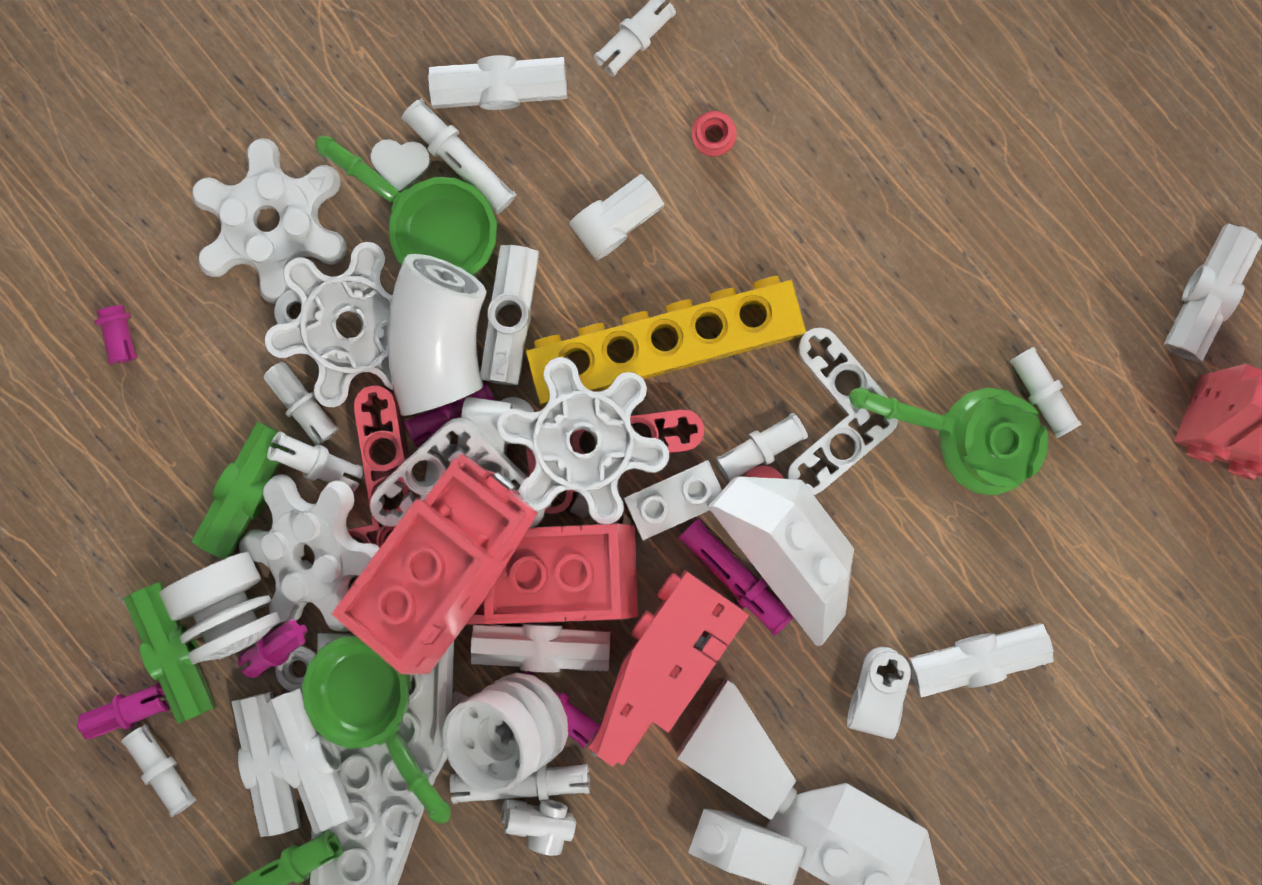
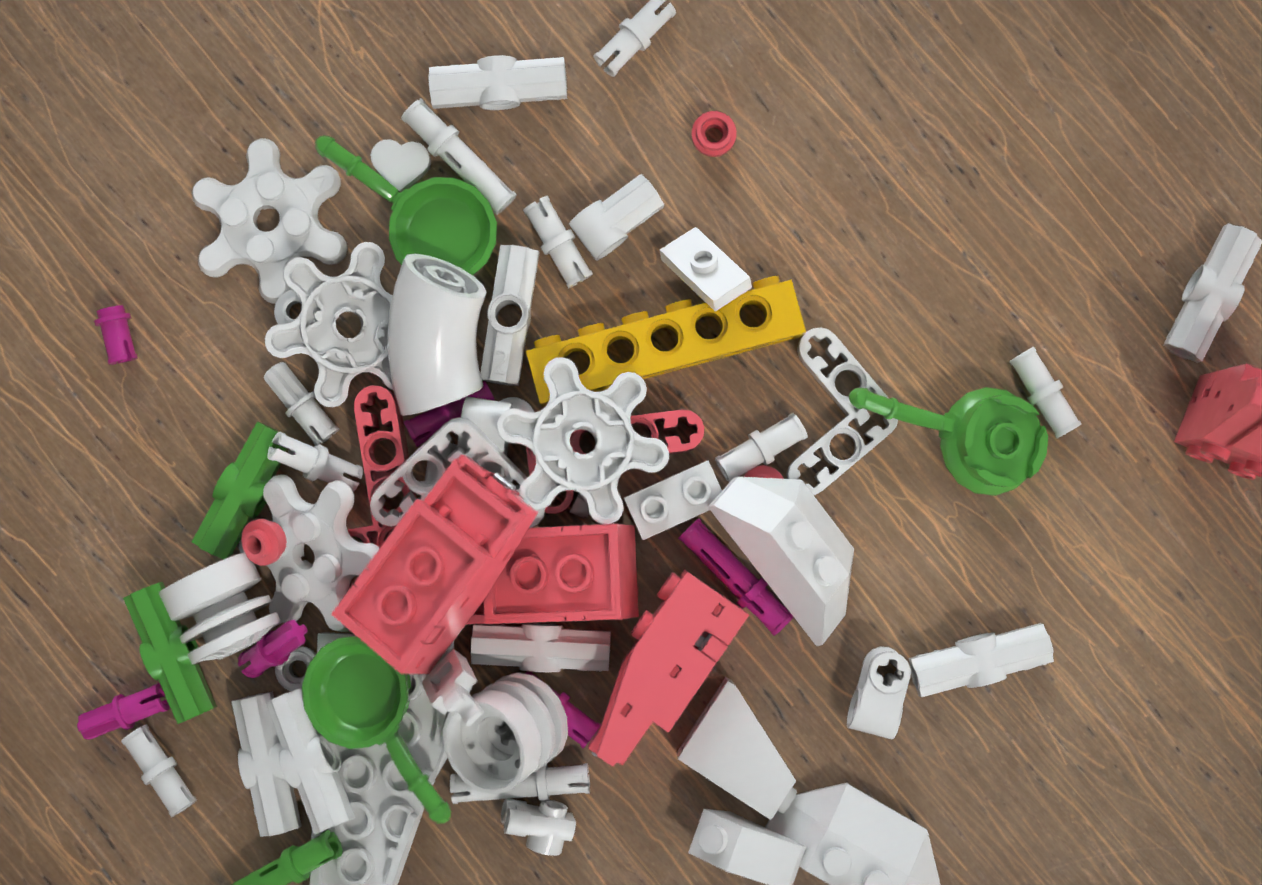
(263, 541): none -> coral plate
(450, 687): none -> white plate
(557, 241): none -> white pin
(705, 269): none -> white plate

